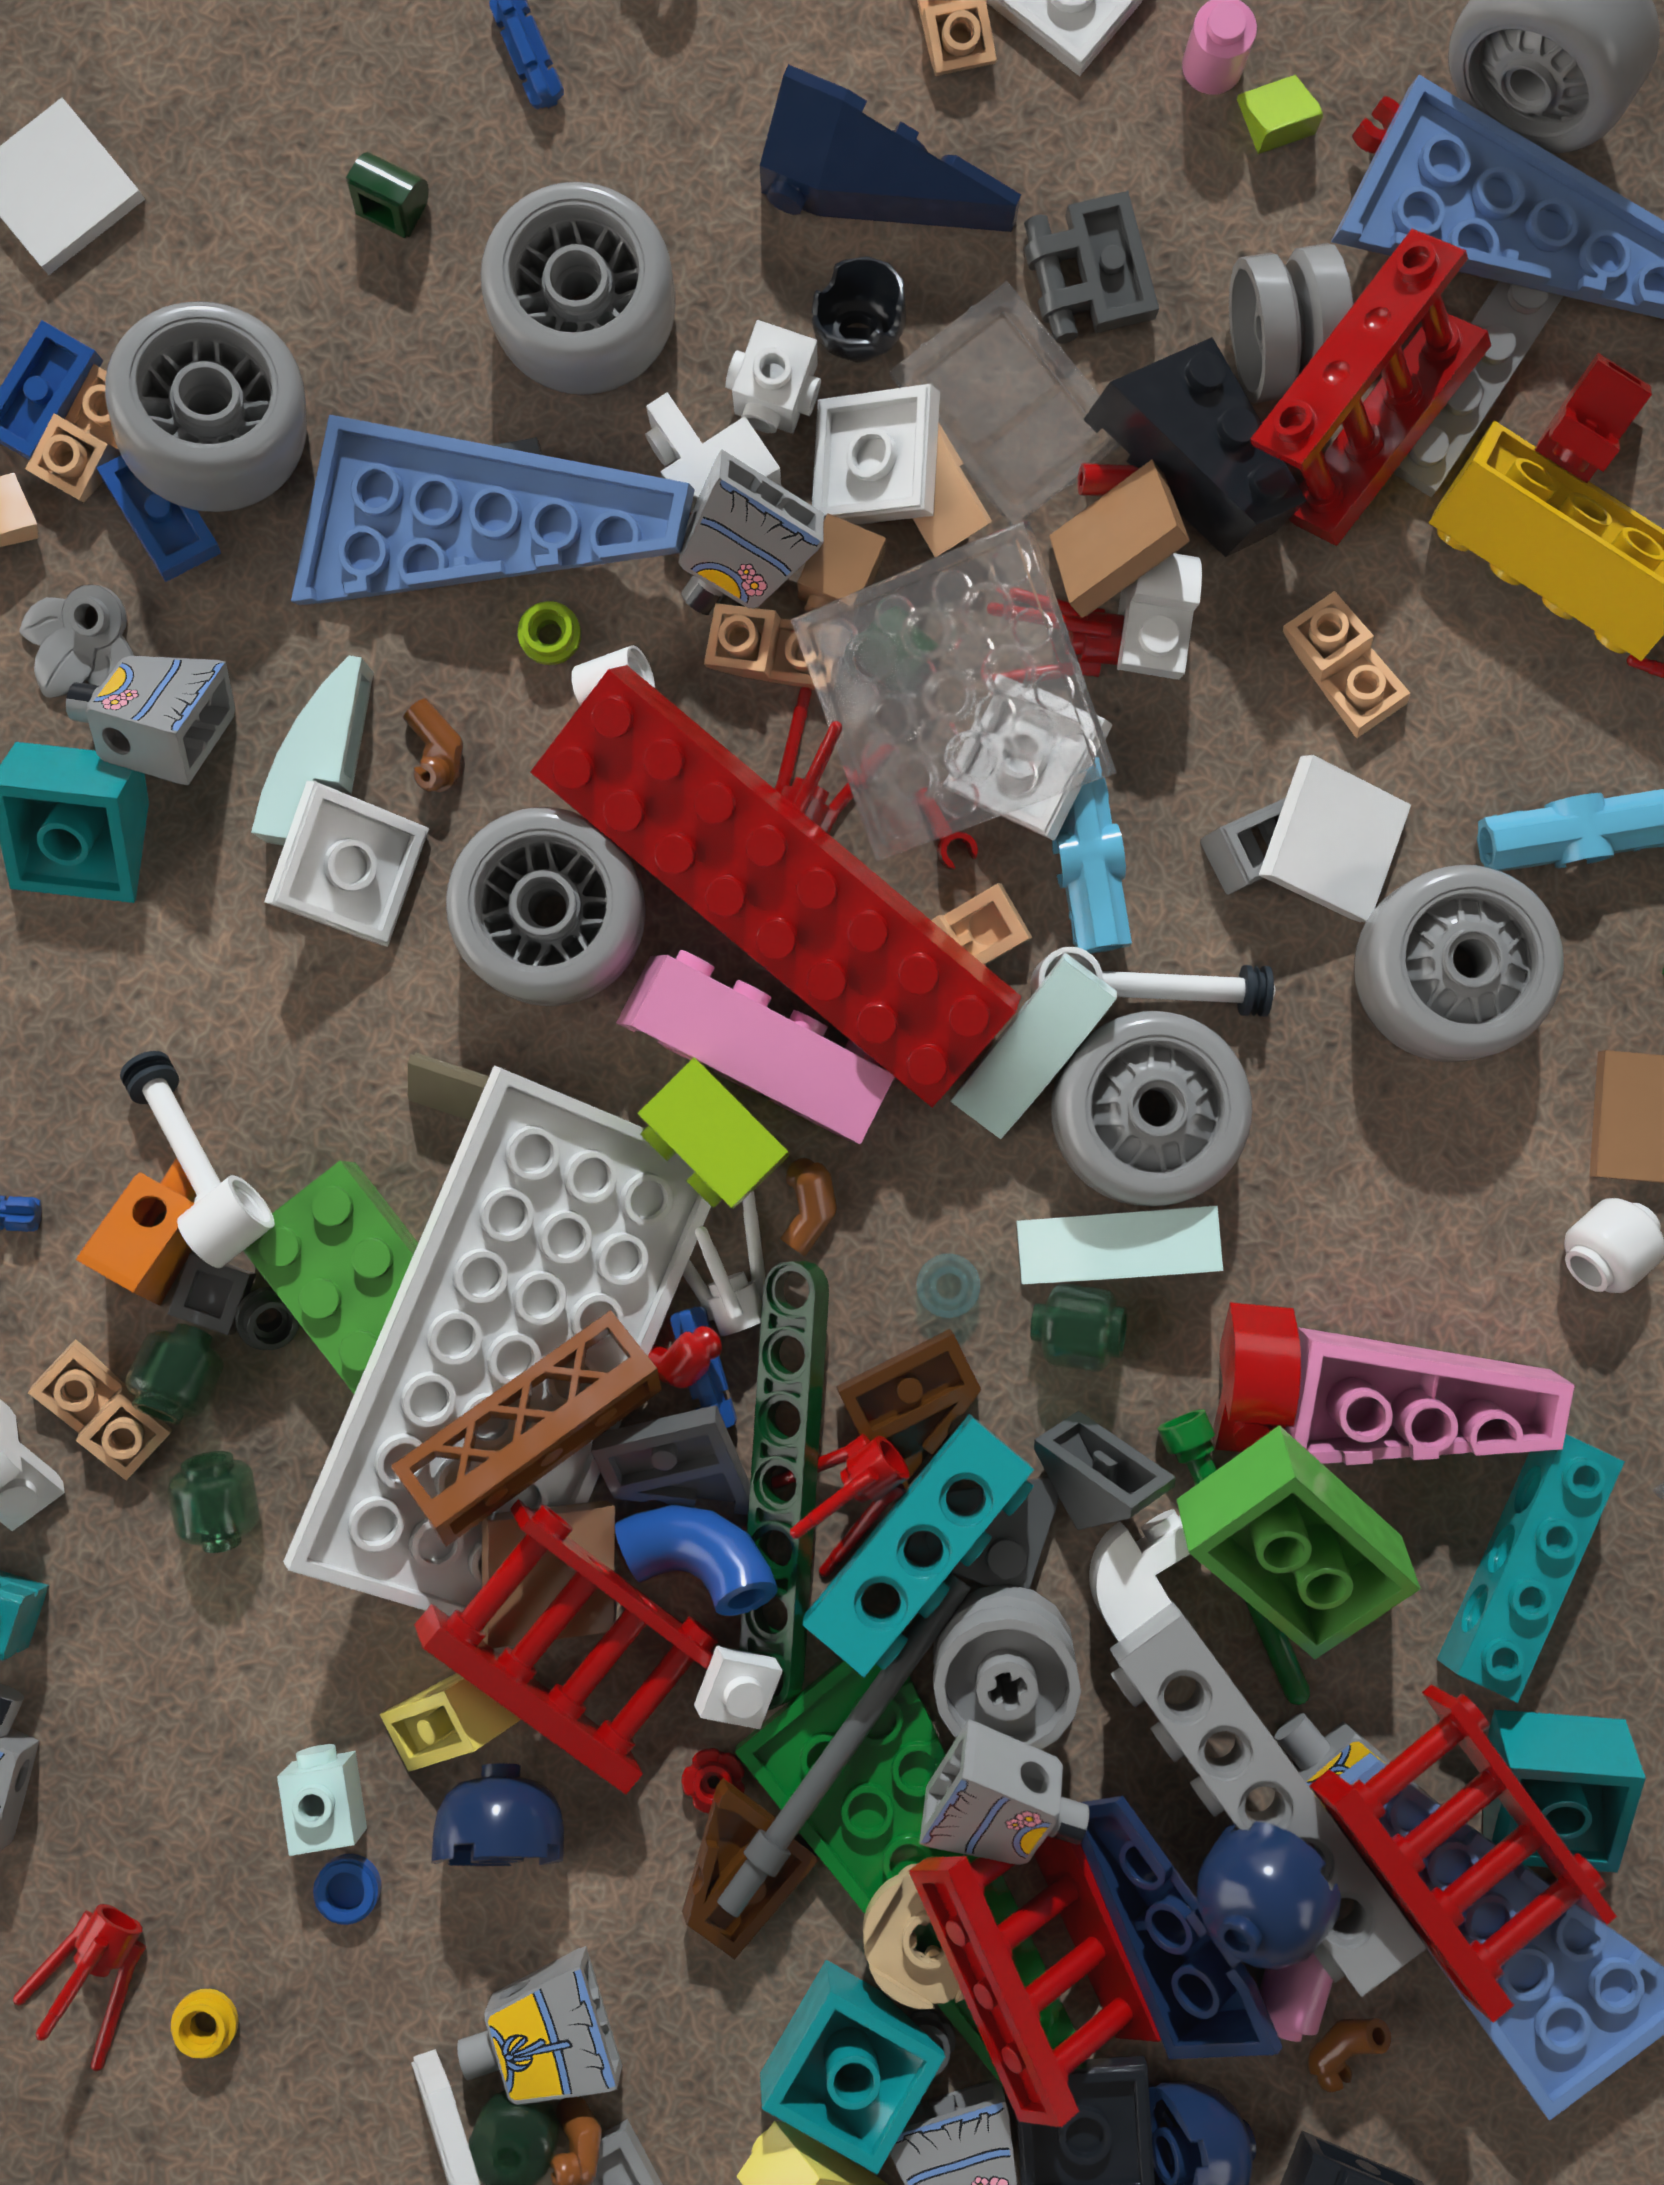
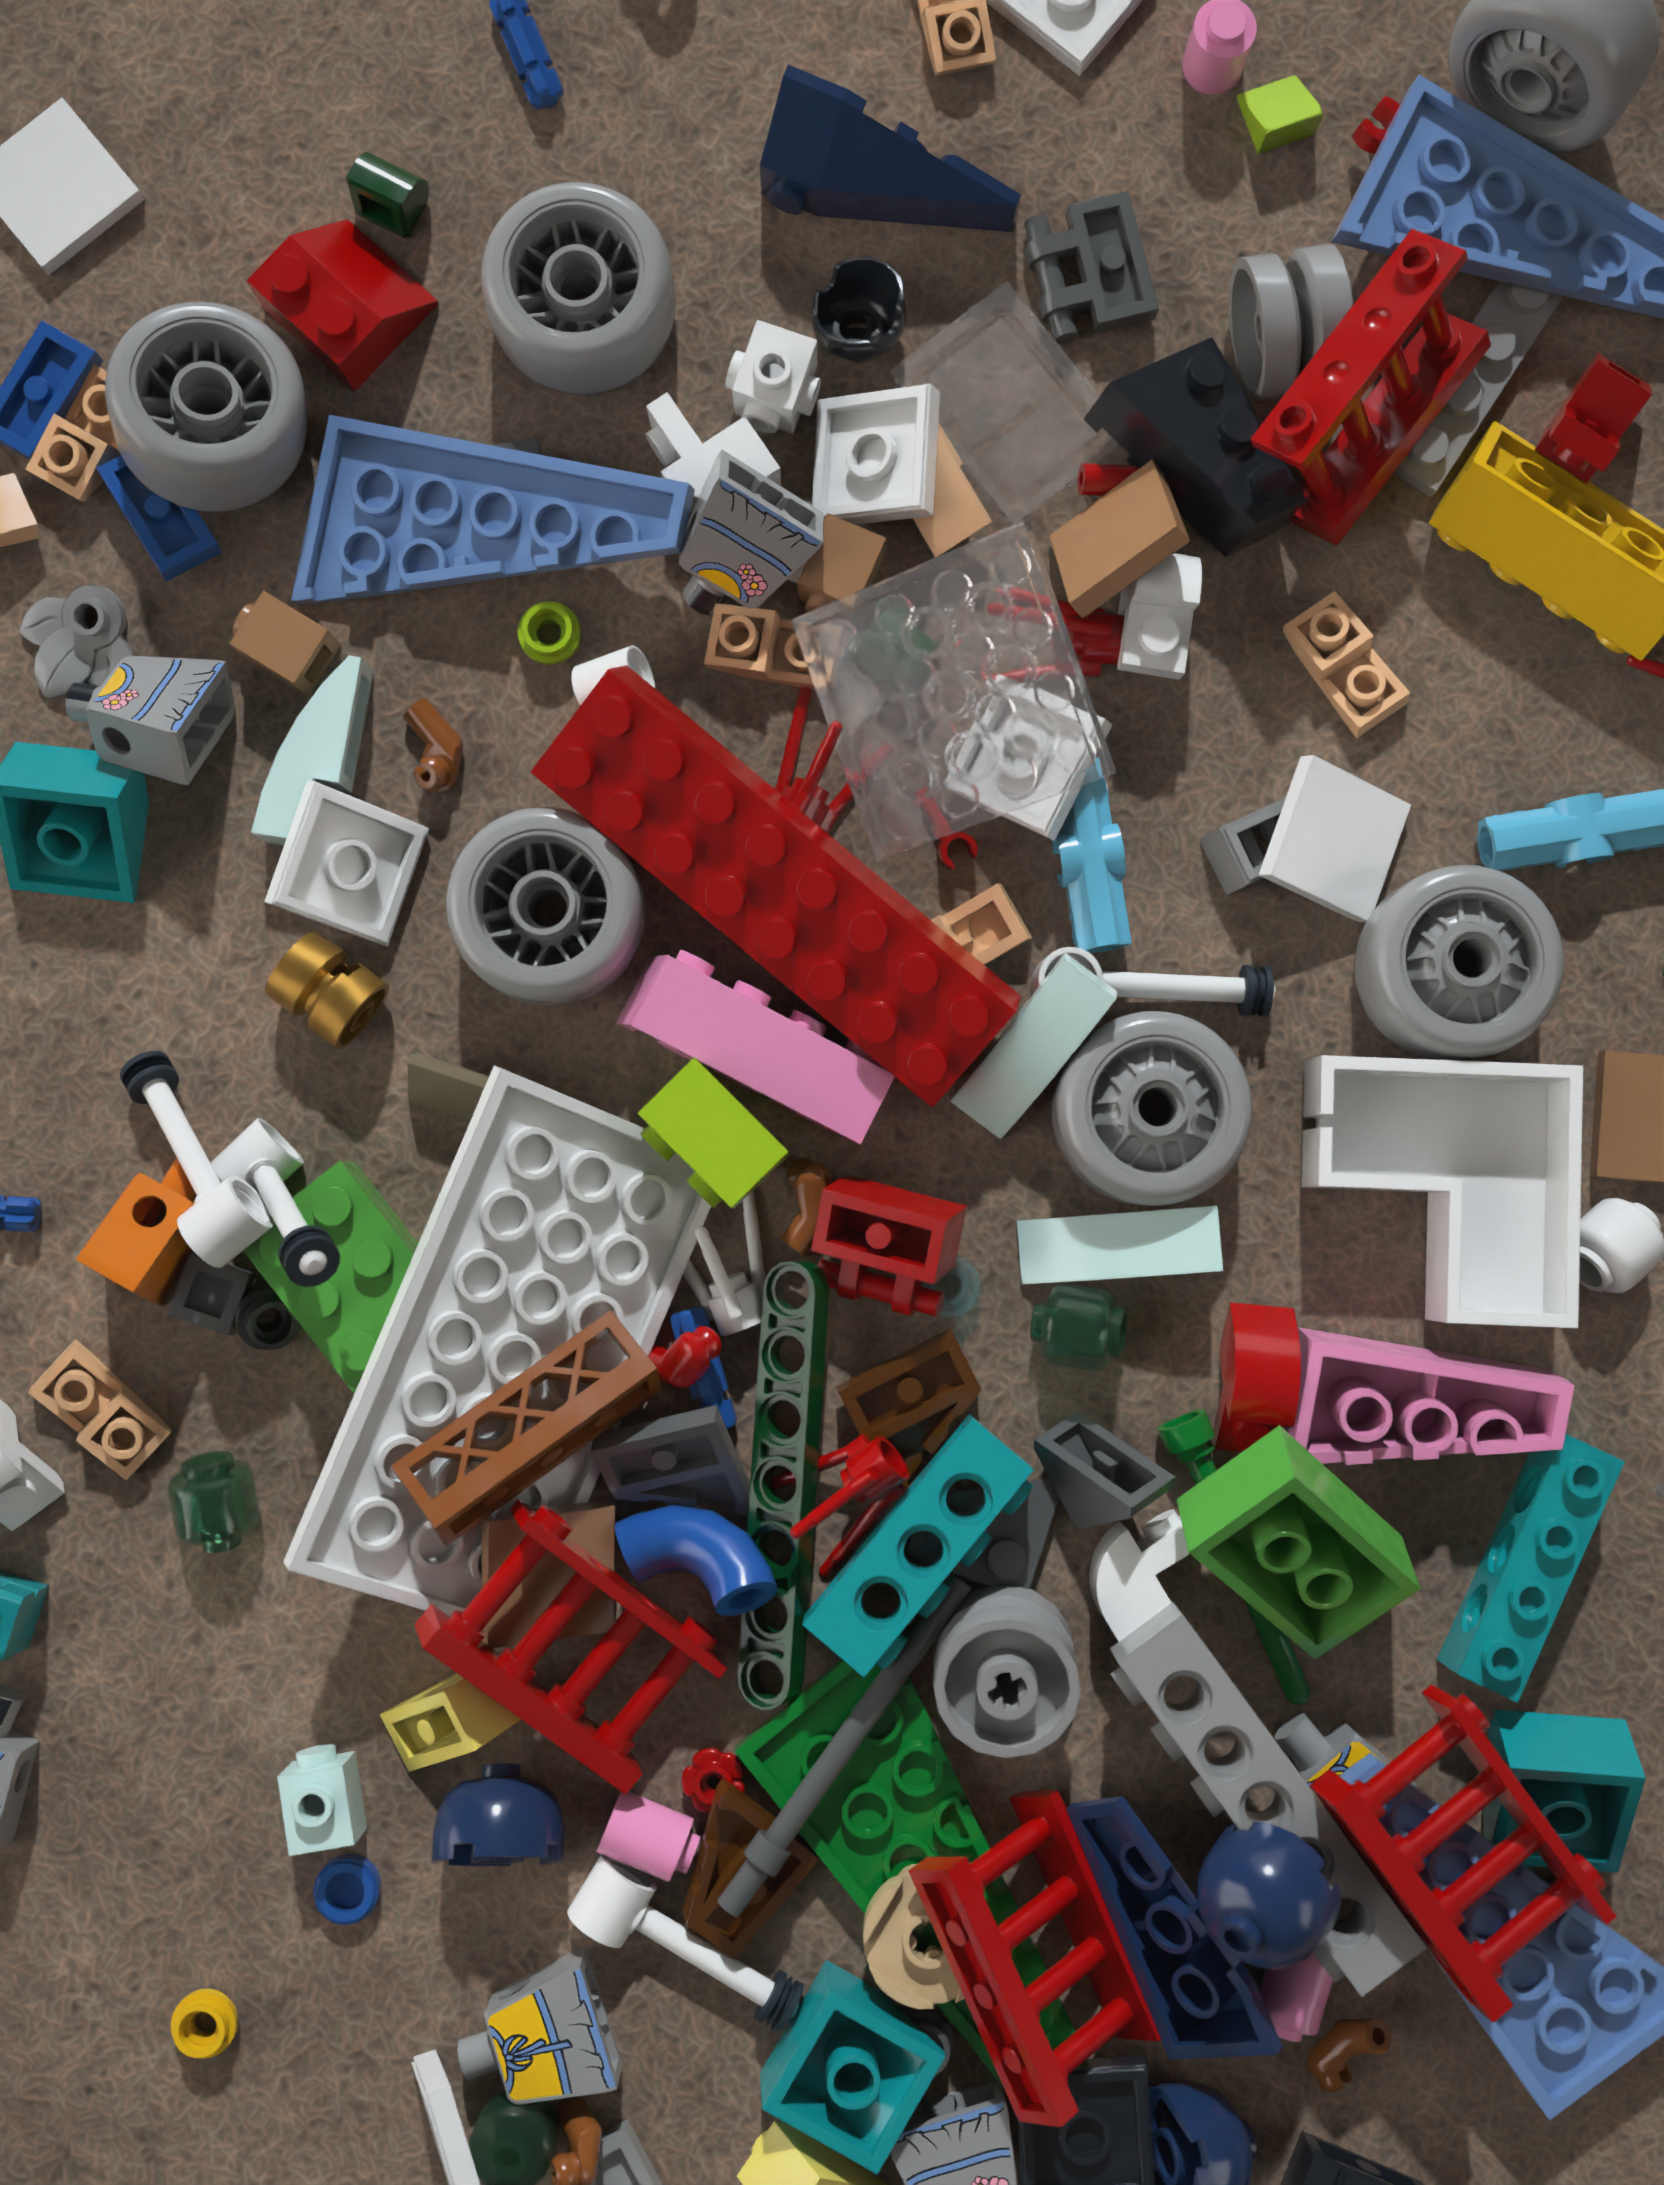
(104, 1943): red plant -> none
(174, 1374): clear green head -> none
(265, 1162): none -> white piece
(283, 642): none -> medium nougat brick
(319, 983): none -> pearl gold wheel
(341, 298): none -> red slope
(616, 1904): none -> white piece
(649, 1837): none -> bright pink brick
(738, 1687): white plate -> none
(890, 1232): none -> red brick
(998, 1799): light grey torso -> none
(1498, 1168): none -> white piece

